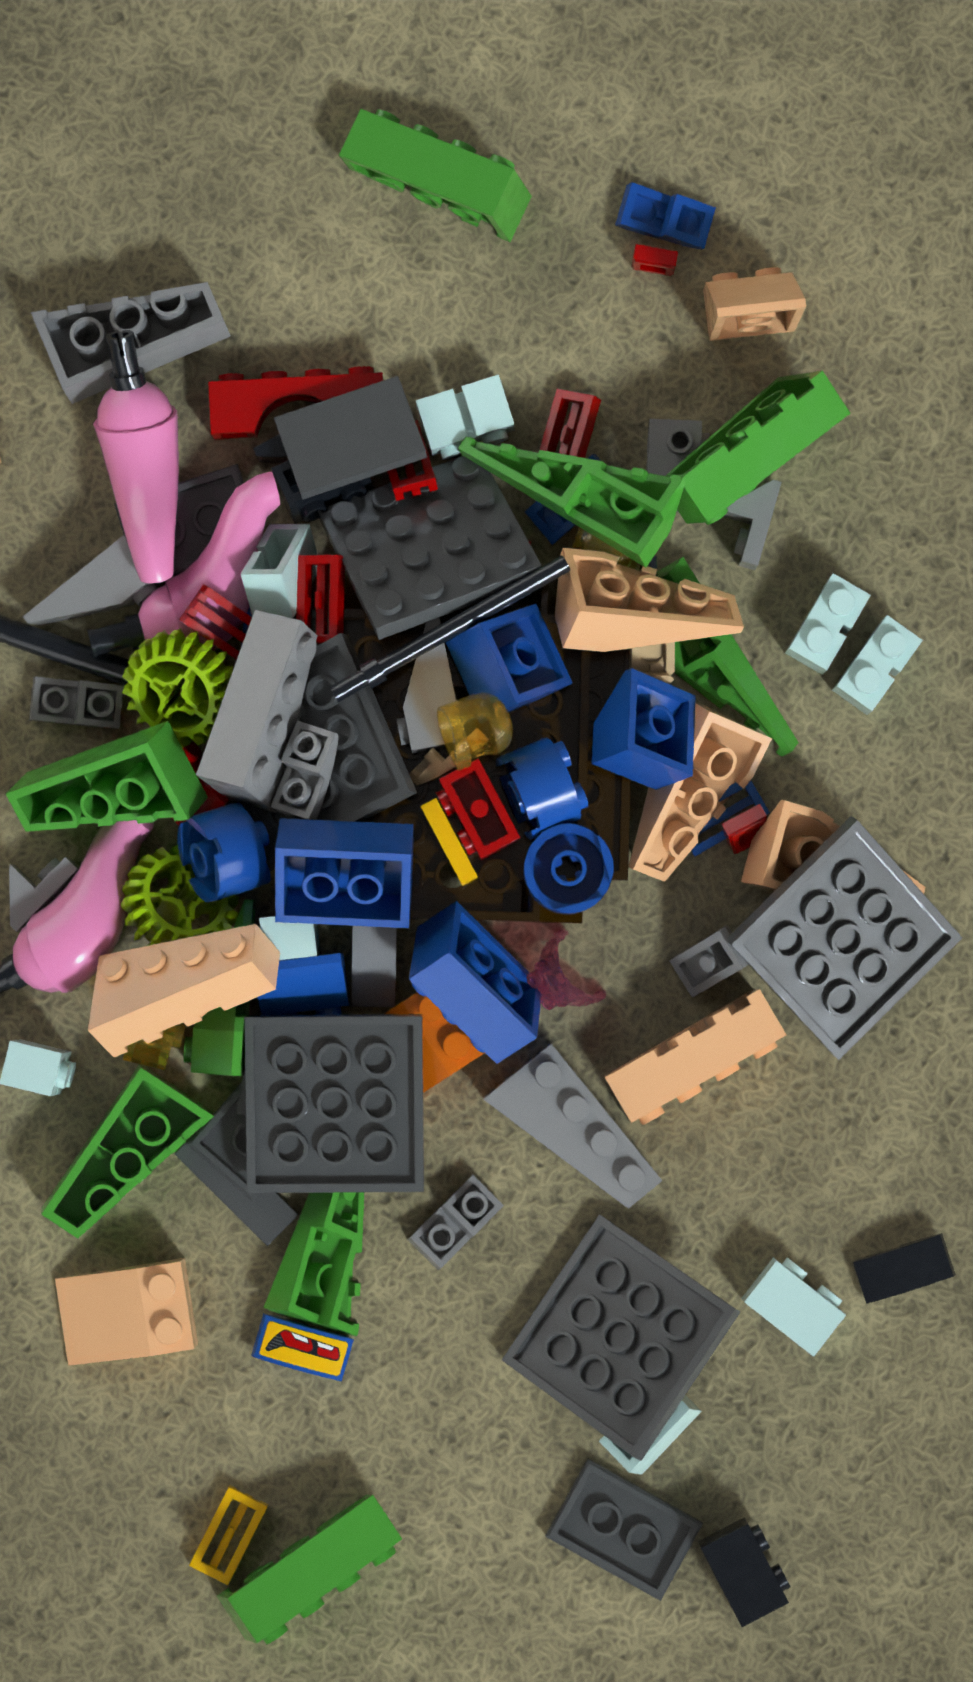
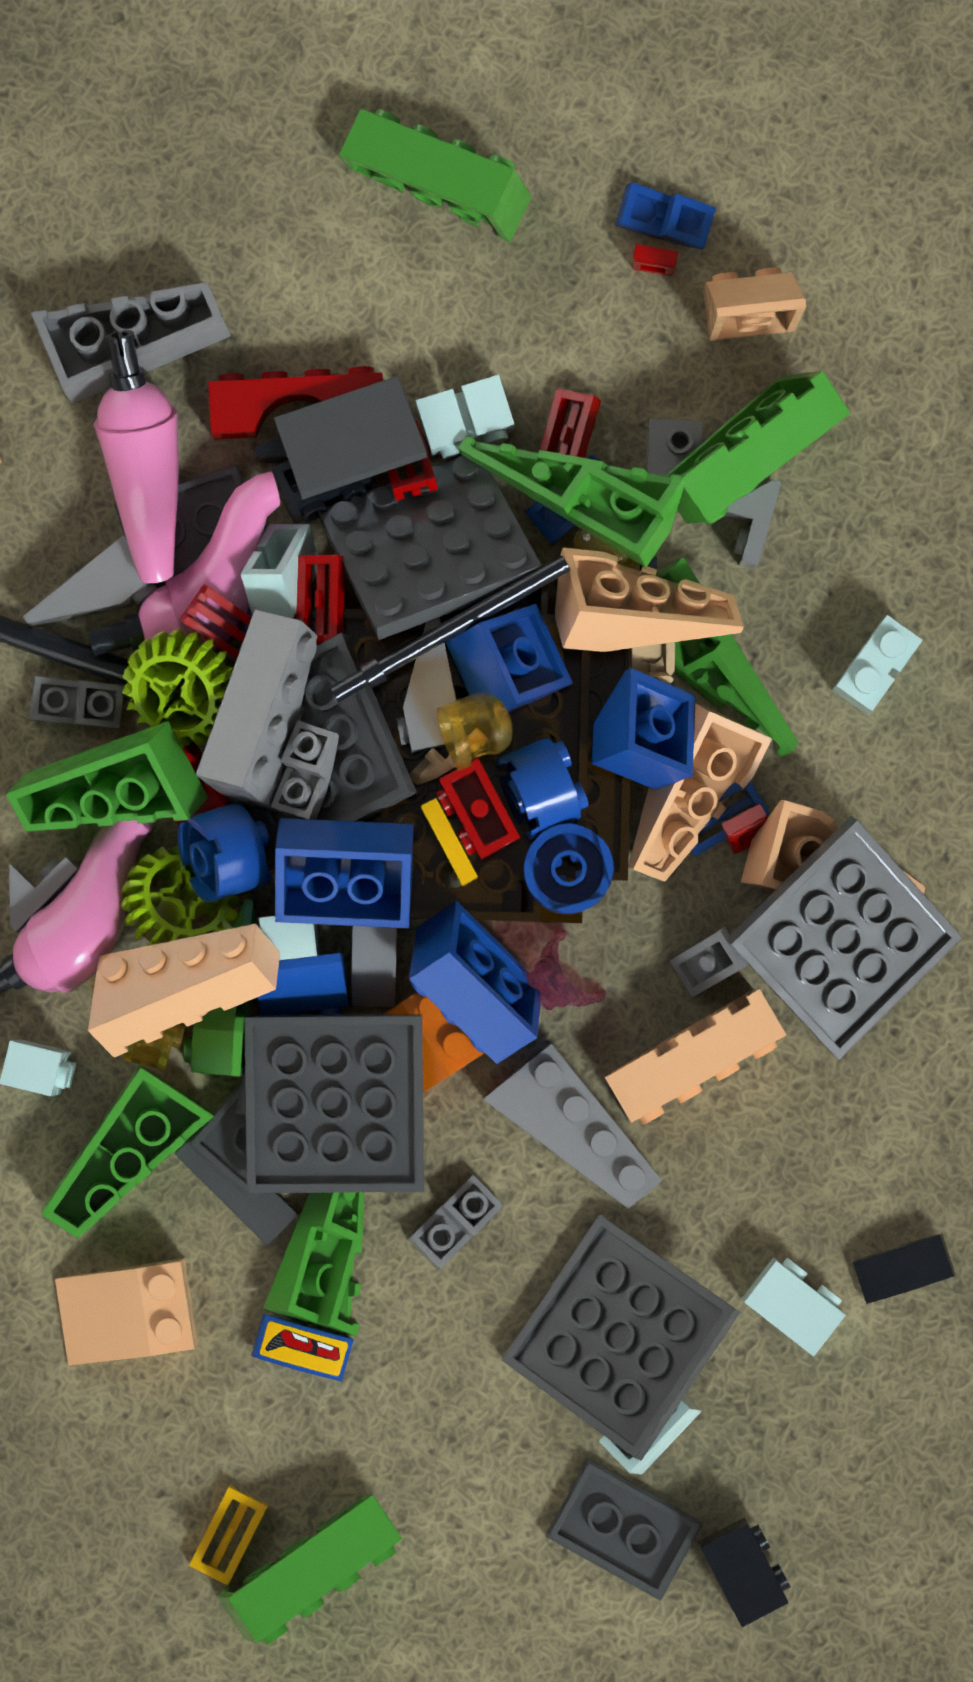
(832, 612): light aqua piece -> none

